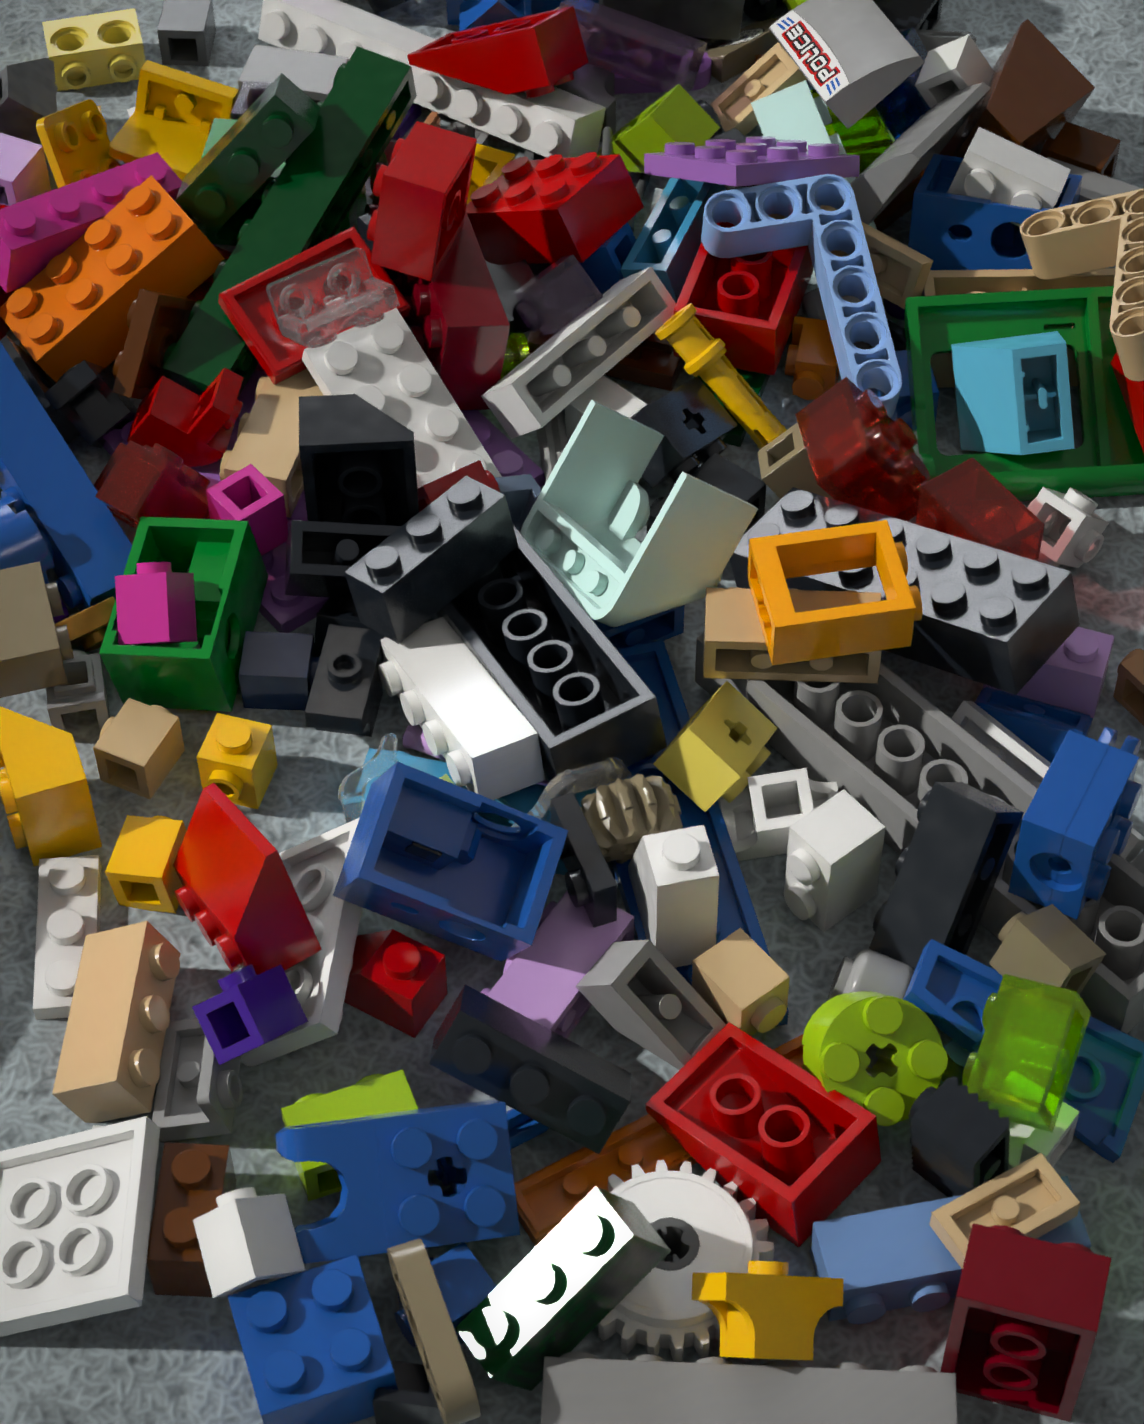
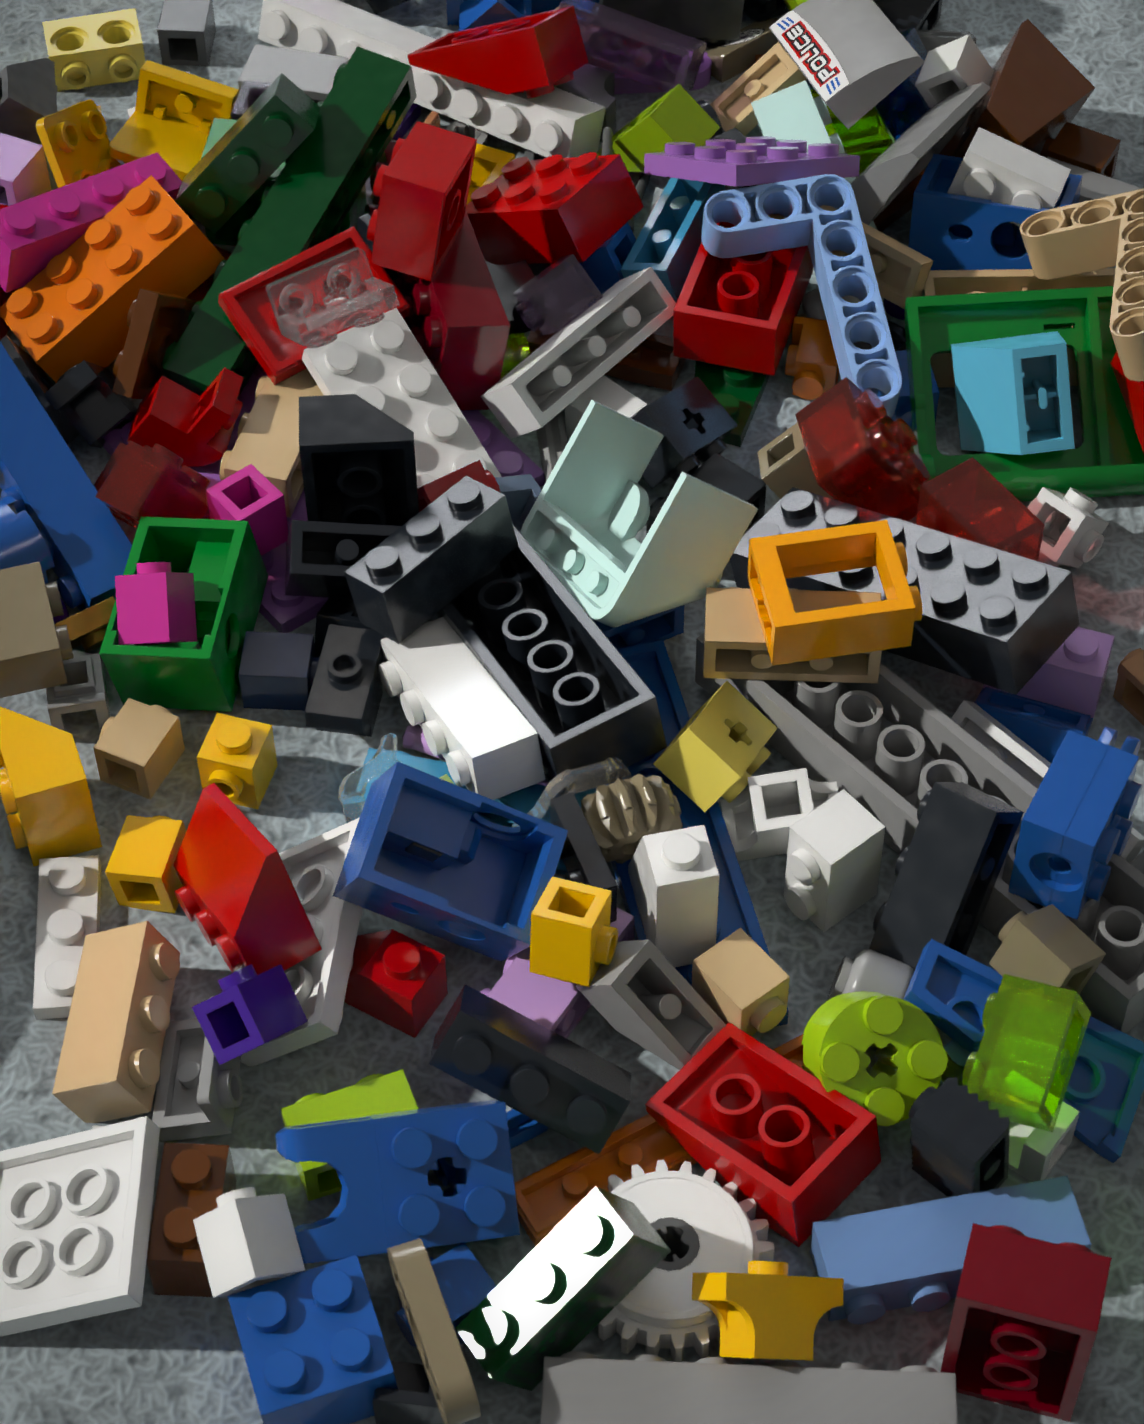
(571, 932): none -> yellow brick
(706, 359): yellow pin -> none
(1024, 1198): tan plate -> none

